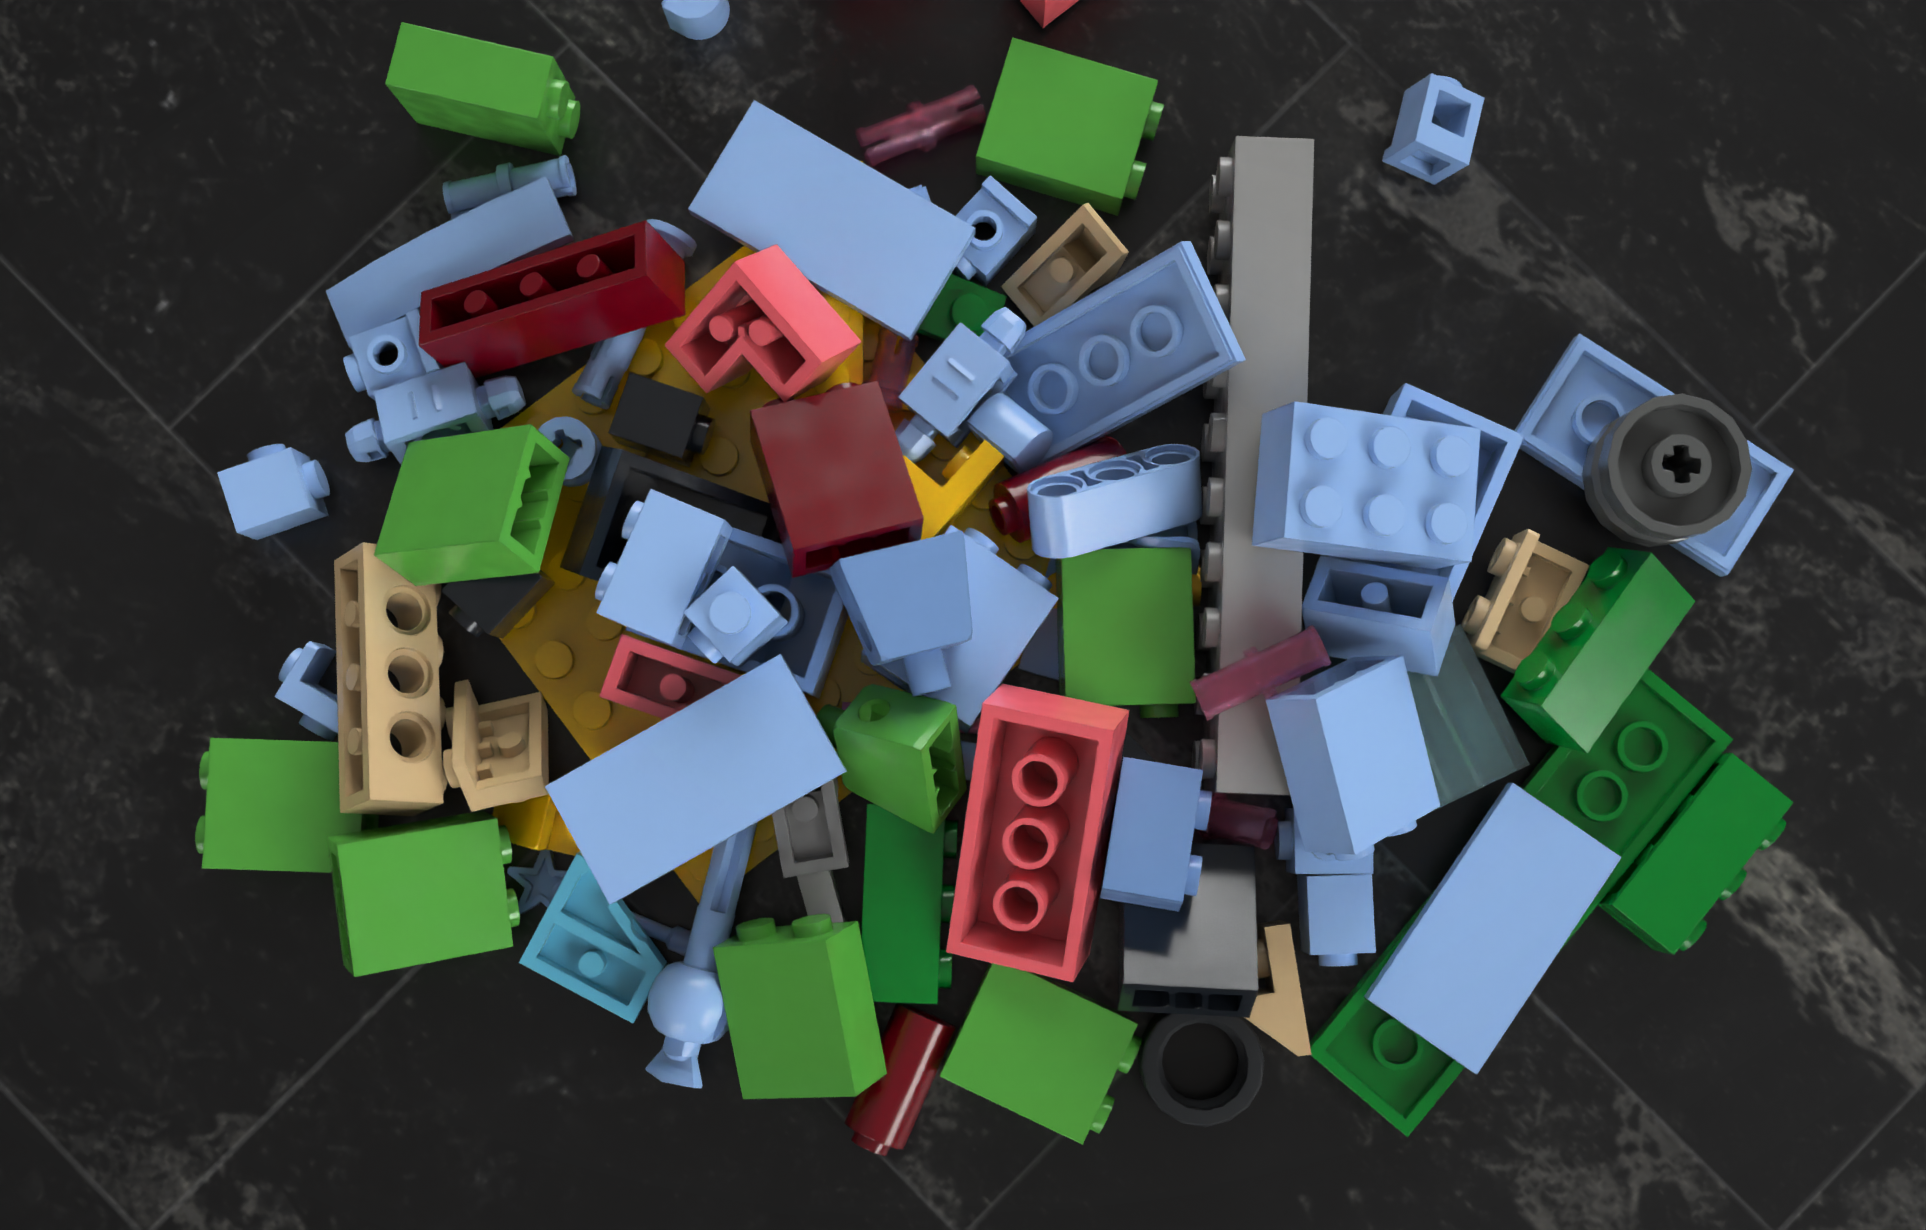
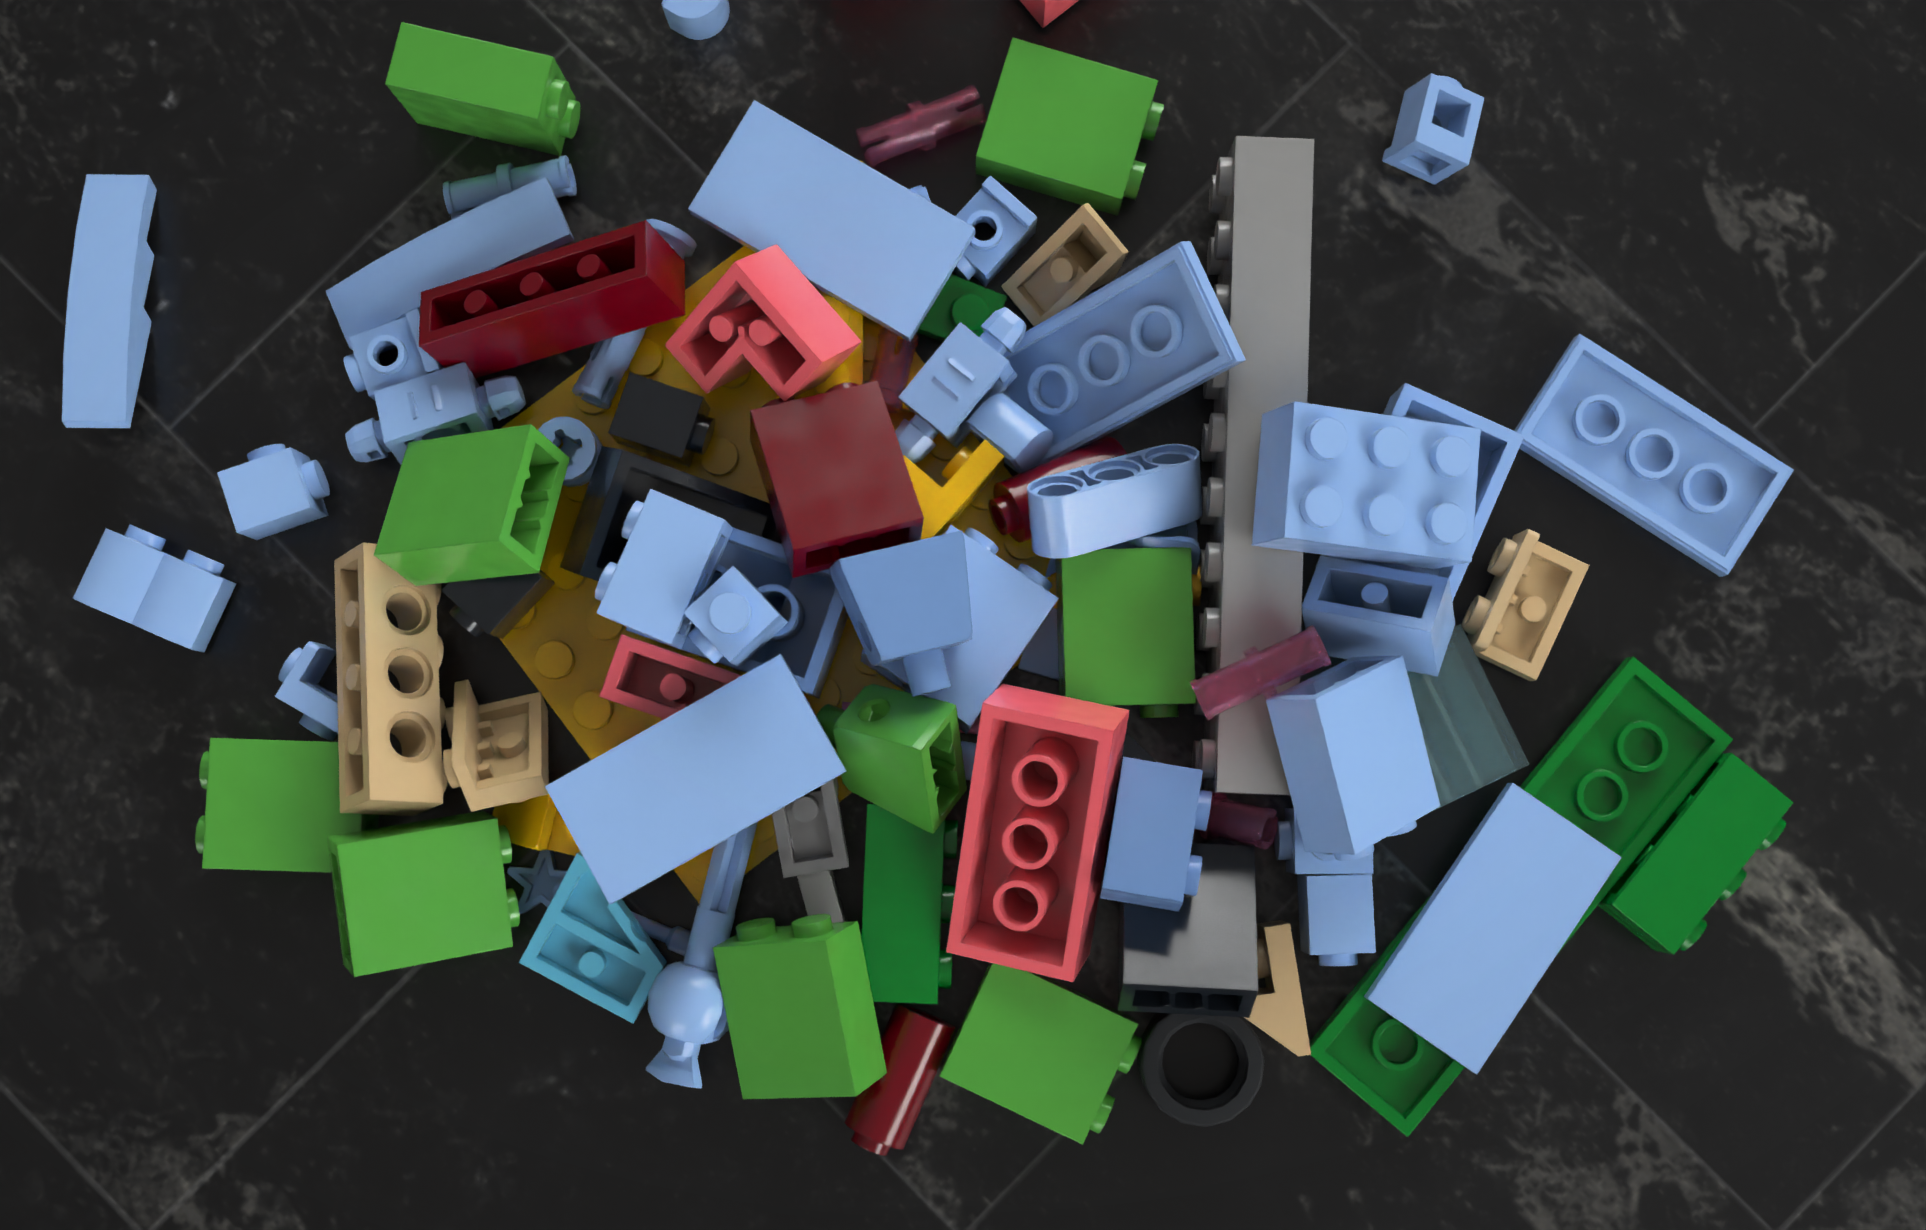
(106, 302): none -> light blue slope
(156, 590): none -> light blue brick
(1597, 648): green brick -> none
(1702, 480): dark grey wheel -> none

